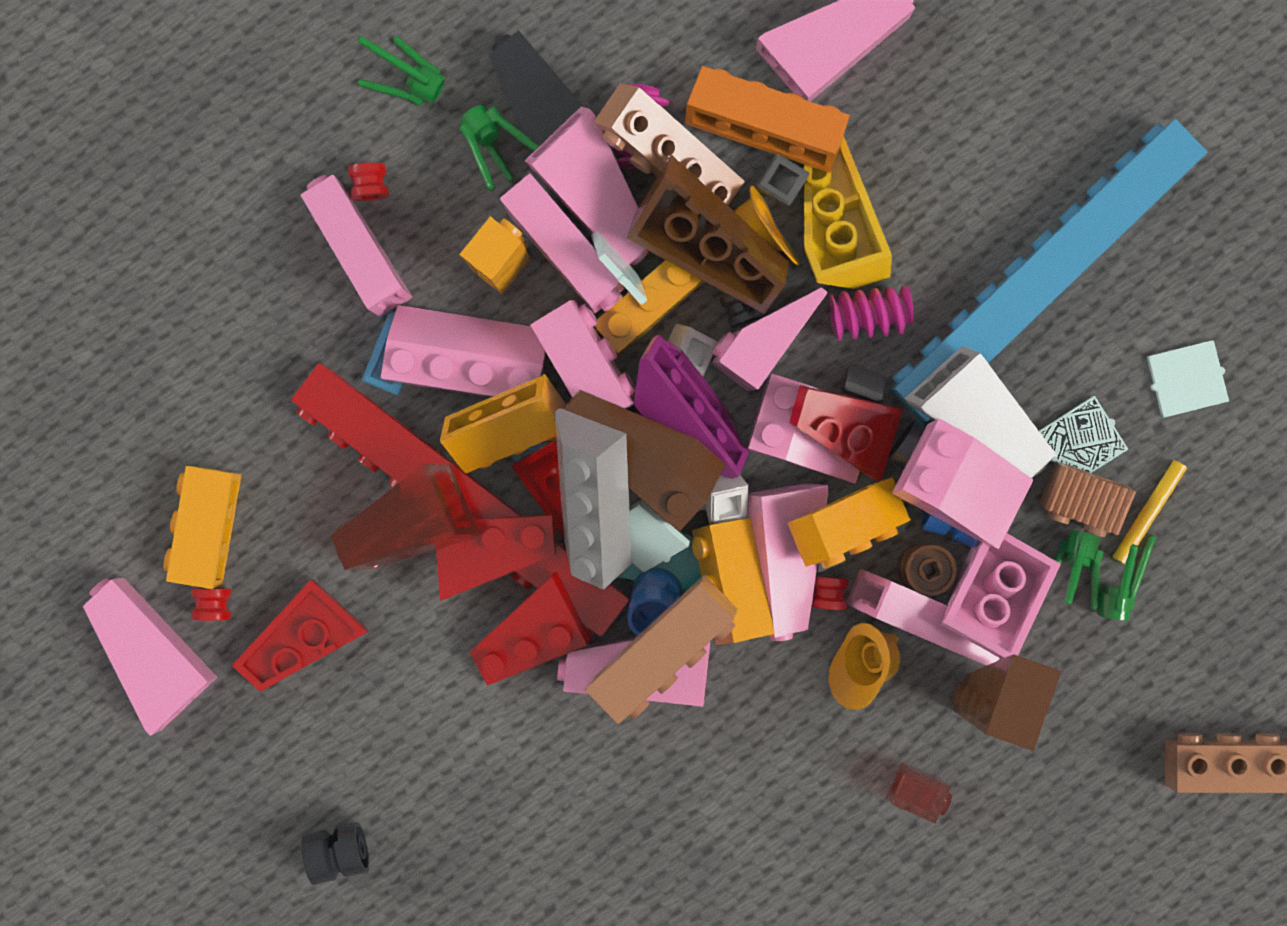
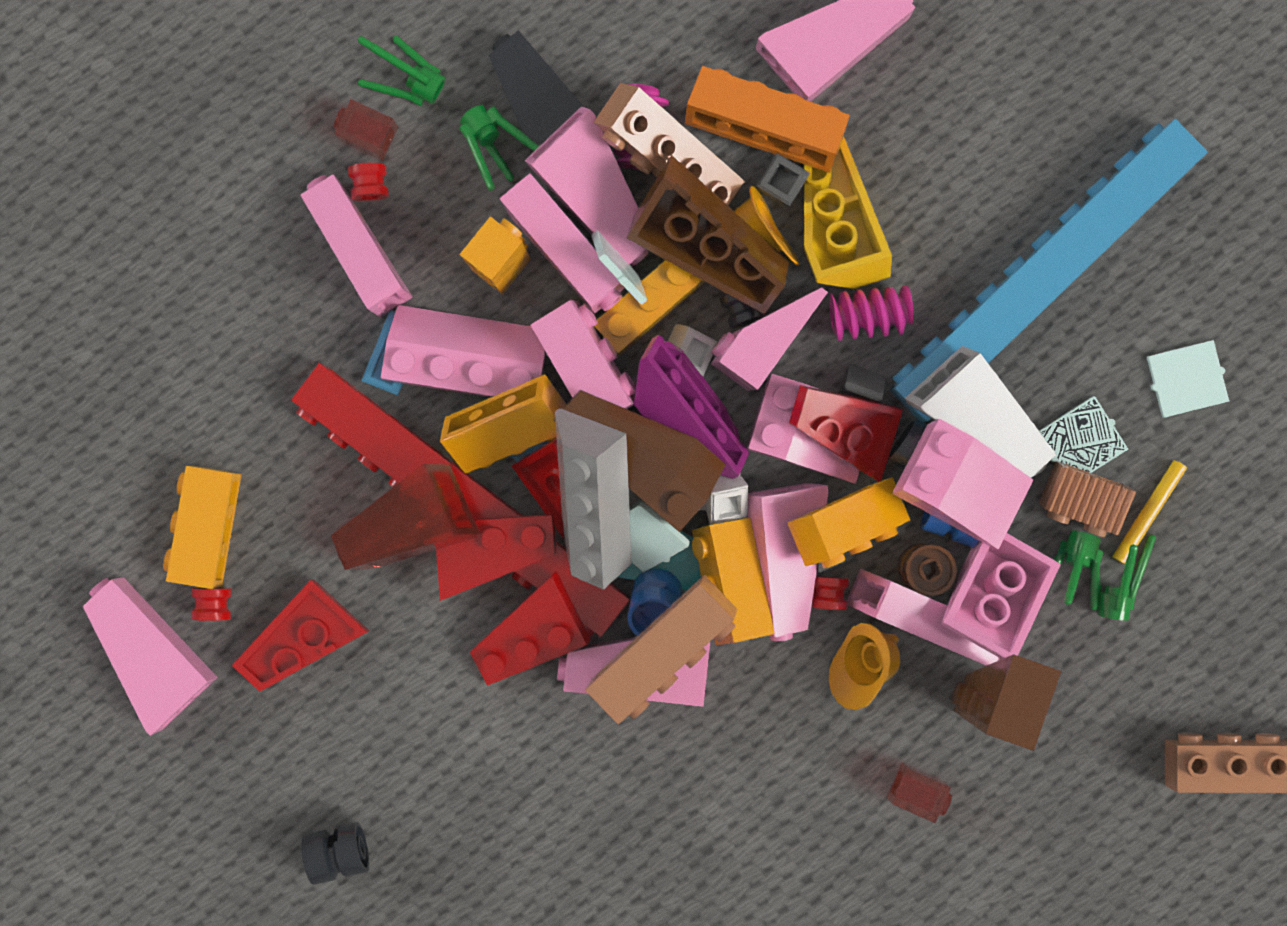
(365, 129): none -> clear red brick

